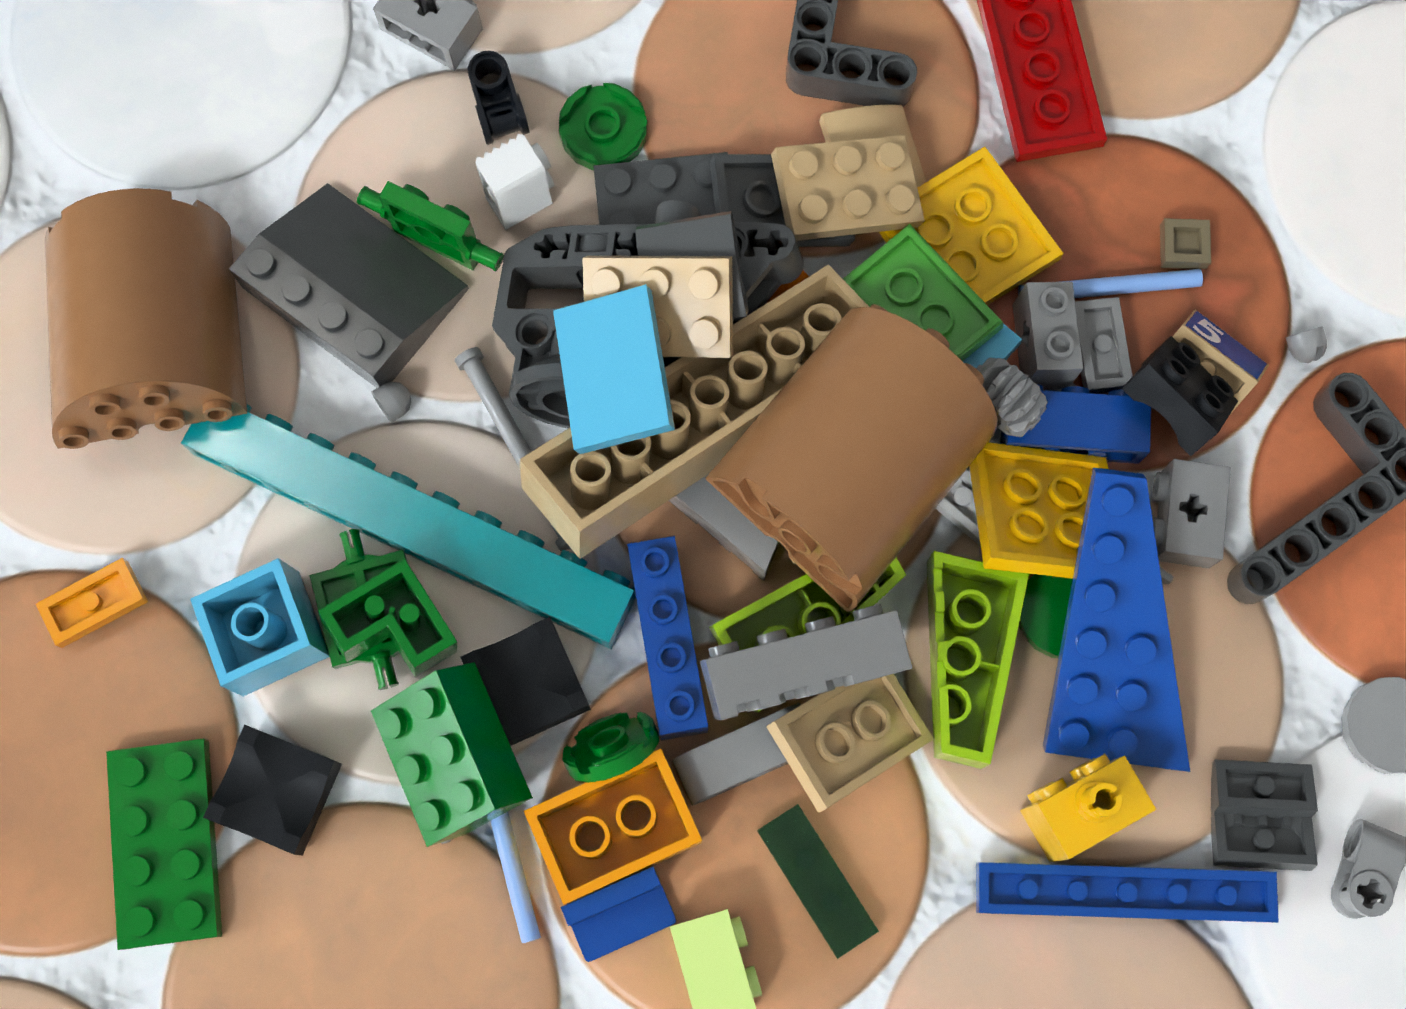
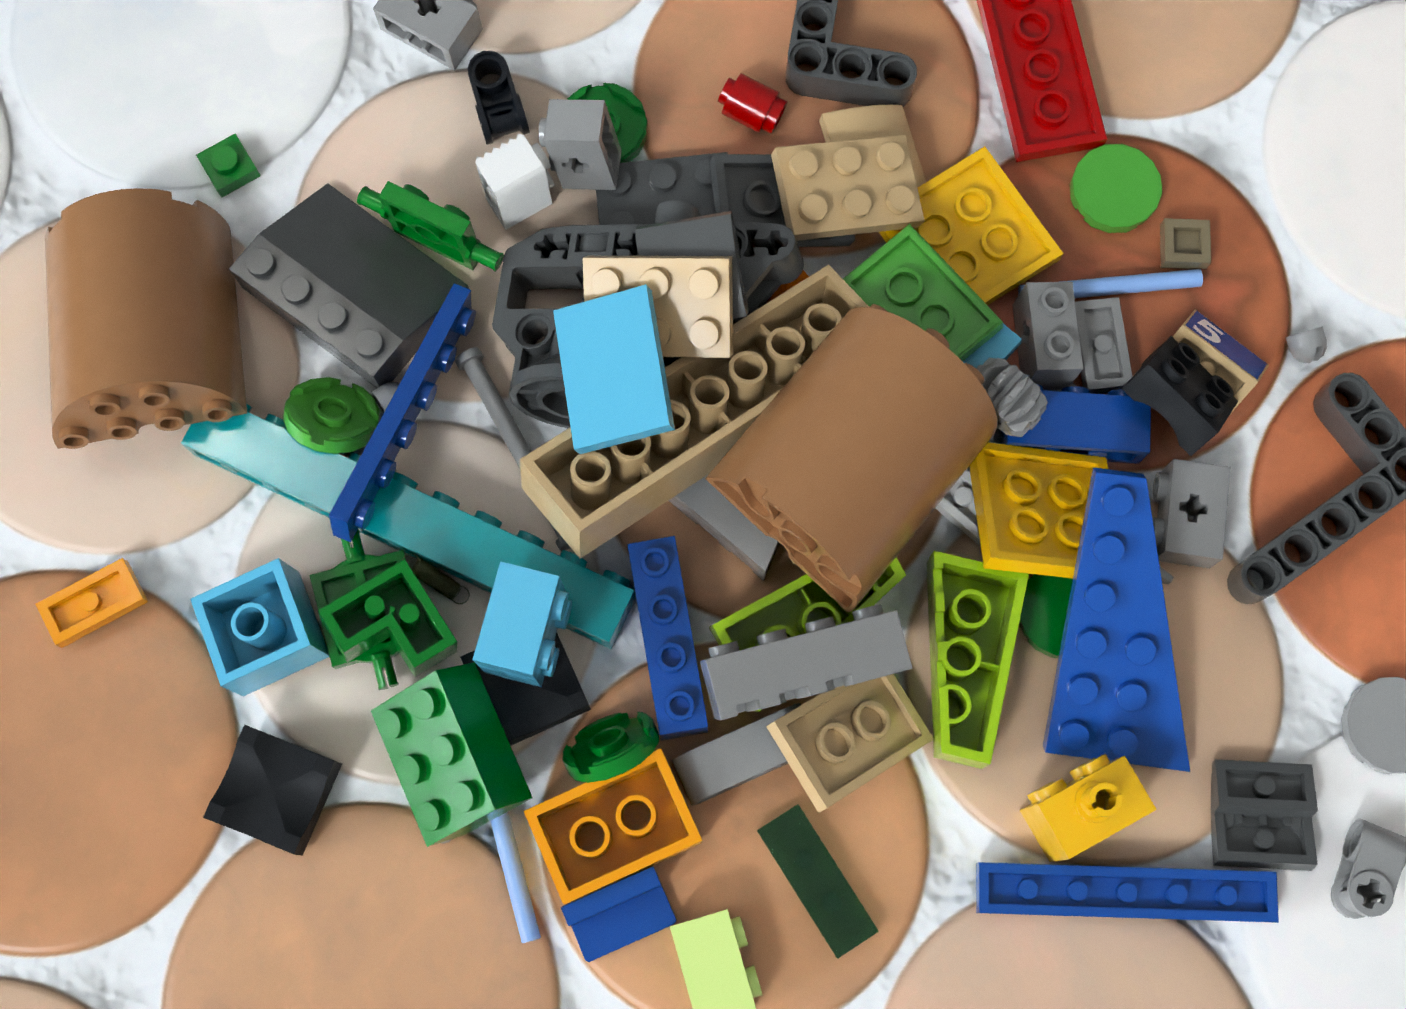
(163, 844): green plate -> none
(228, 165): none -> green plate
(330, 415): none -> bright green tile
(397, 425): none -> blue plate
(436, 579): none -> olive piece
(522, 625): none -> medium azure brick
(581, 144): none -> light grey brick
(752, 104): none -> red brick
(1115, 188): none -> bright green tile

